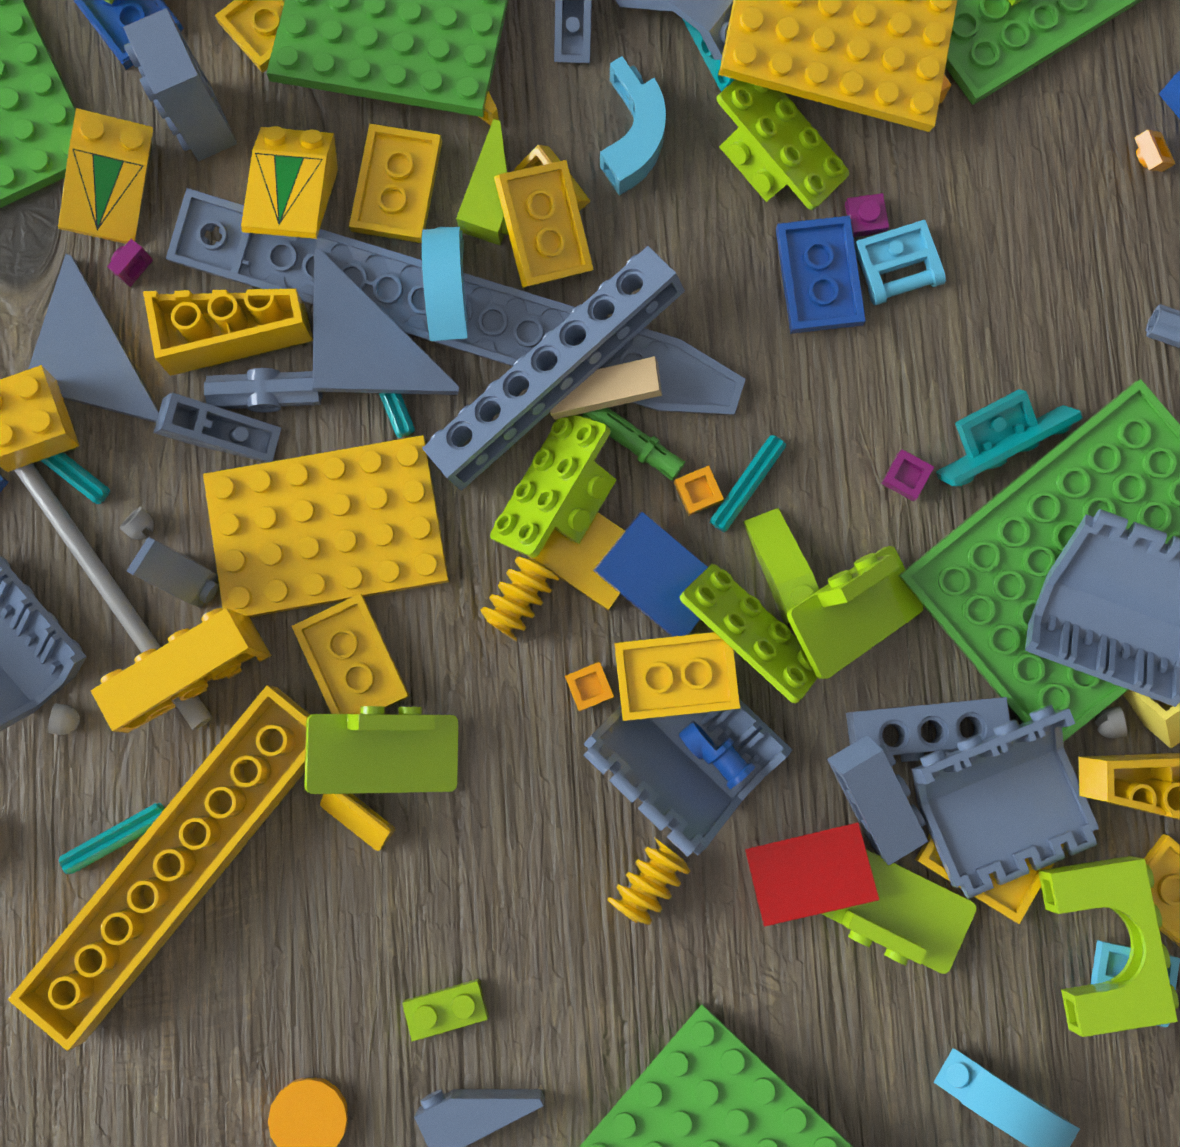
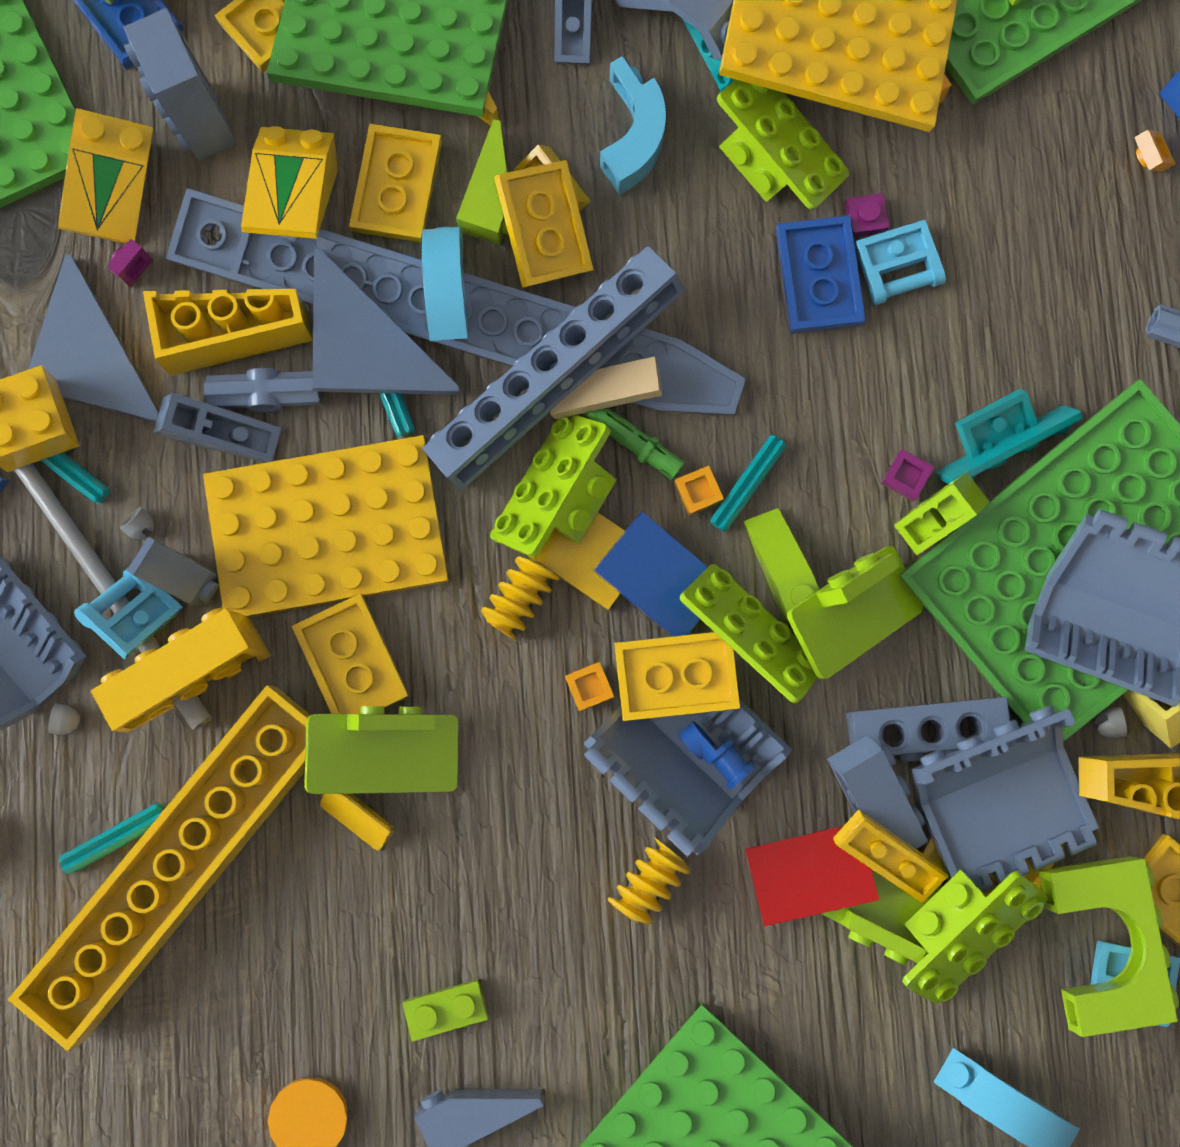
(135, 621): none -> medium azure plate
(890, 856): none -> yellow tile
(942, 513): none -> lime brick
(964, 928): none -> lime bracket

